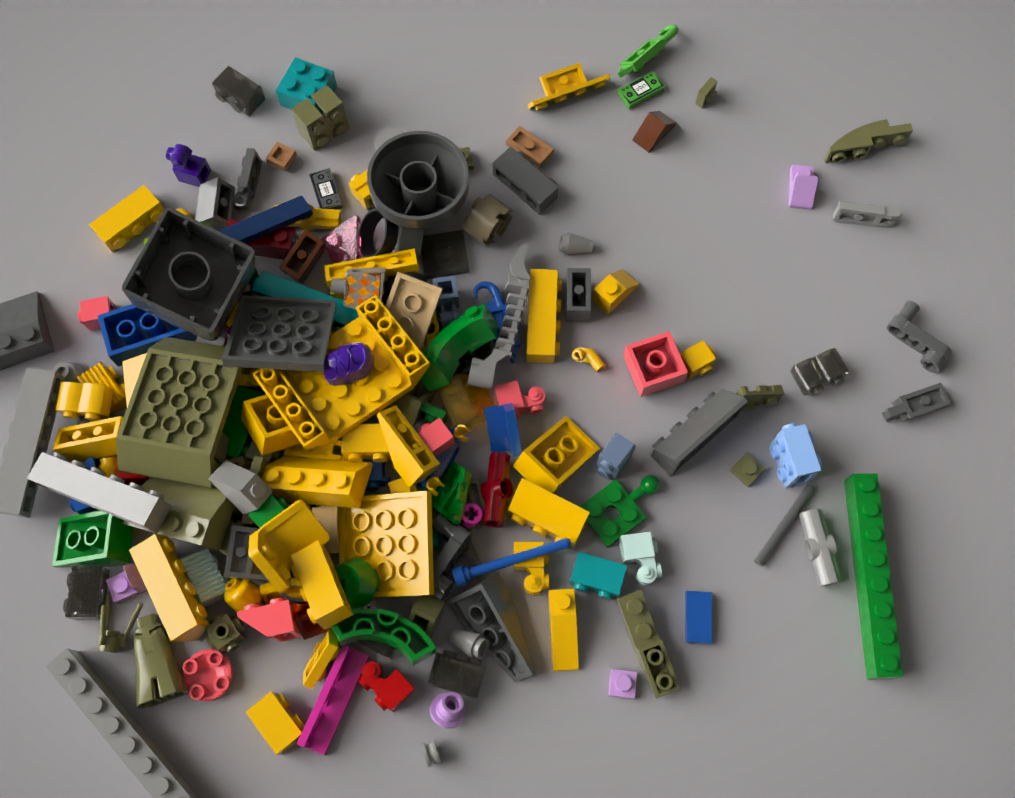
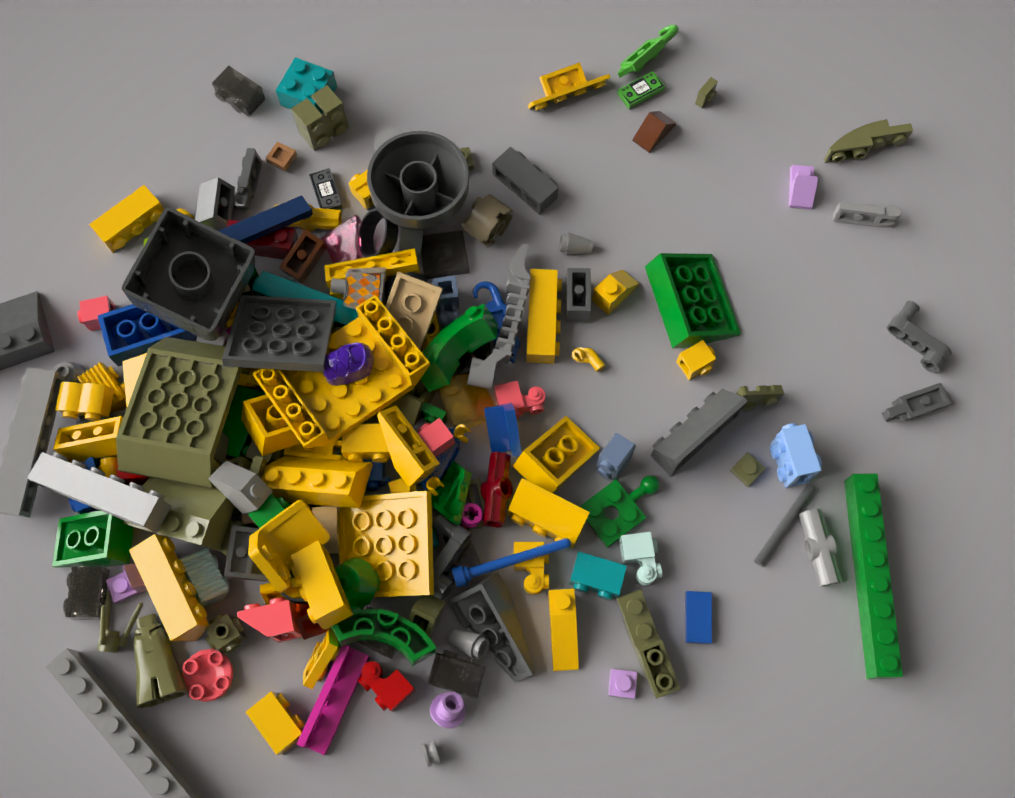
(188, 167): dark purple brick -> none
(241, 593): yellow head -> none
(530, 146): medium nougat plate -> none
(655, 364): coral brick -> none
(691, 299): none -> green slope
(819, 371): clear smoke brick -> none

